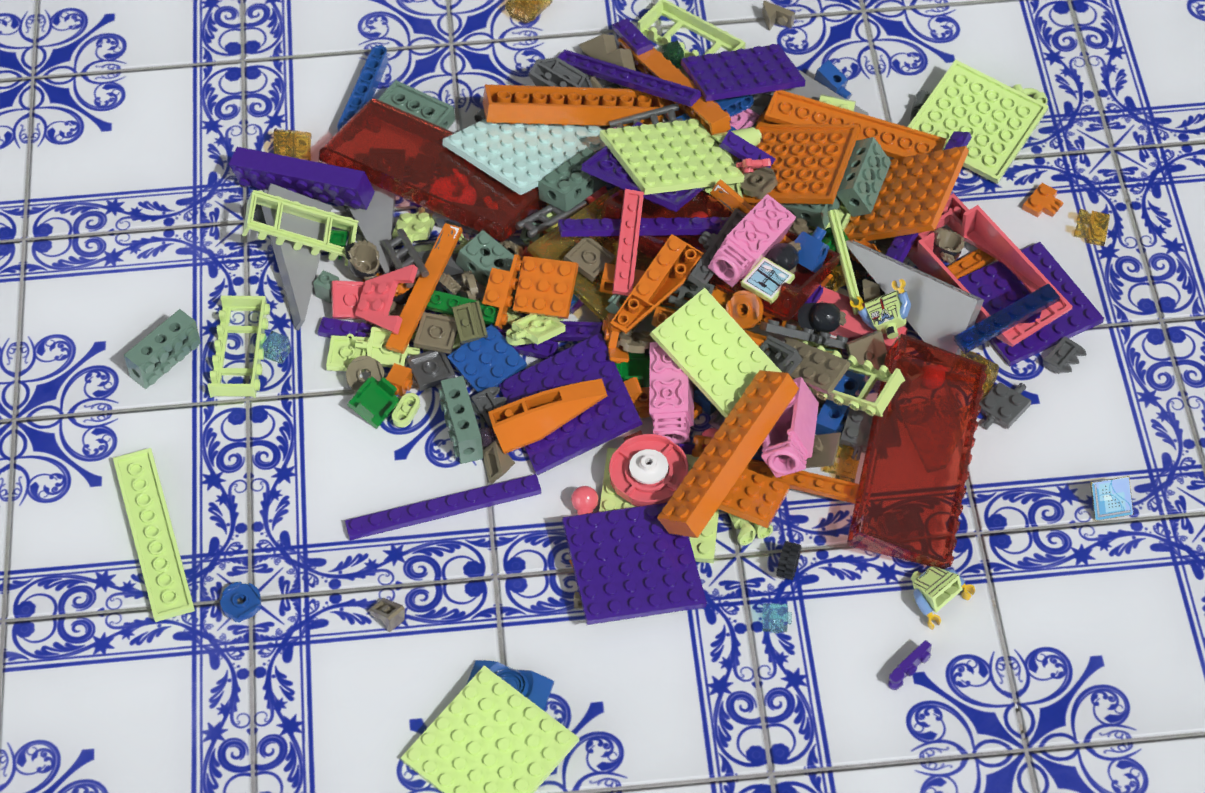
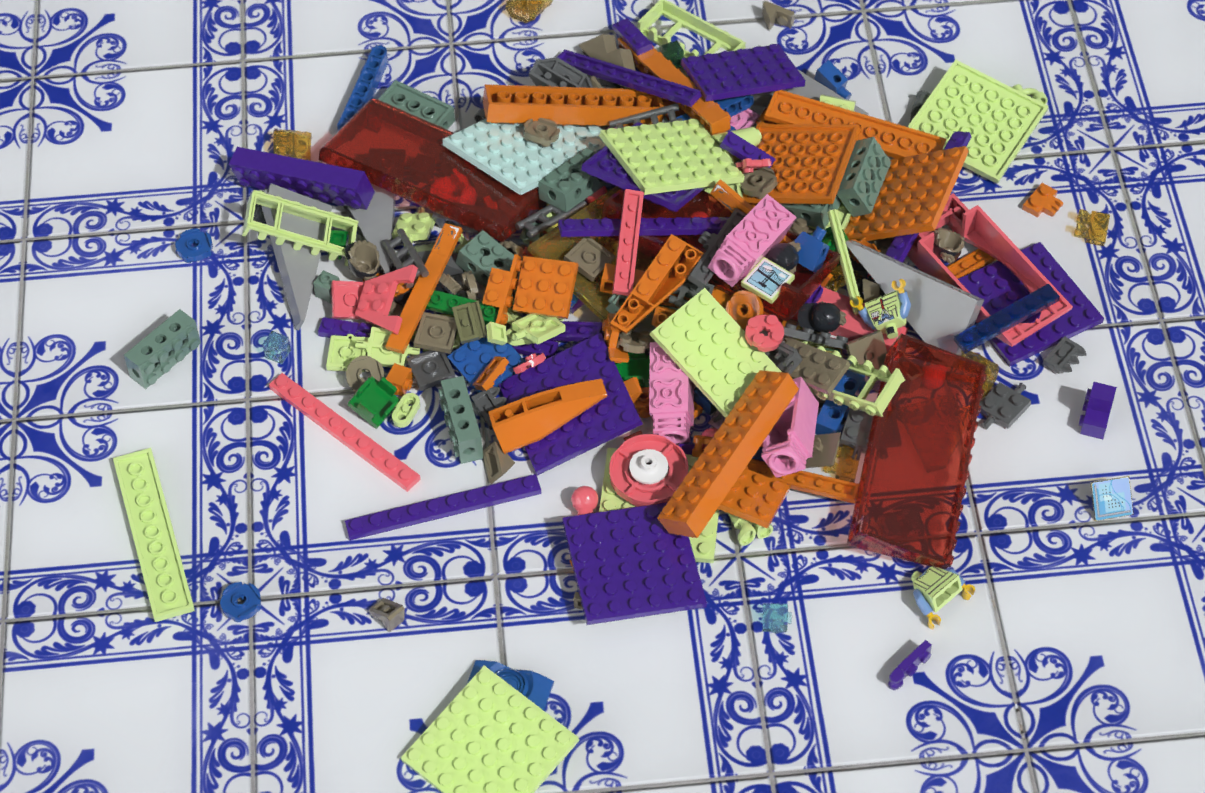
(189, 253): none -> blue plate
(239, 303): yellowish green window -> none
(345, 432): none -> coral plate
(488, 436): clear purple plate -> none
(490, 374): none -> orange plate
(496, 333): none -> yellowish green plate
(531, 361): none -> coral plate
(541, 131): none -> dark tan plate
(769, 324): none -> coral plate
(789, 560): black tyre -> none
(1098, 408): none -> dark purple brick

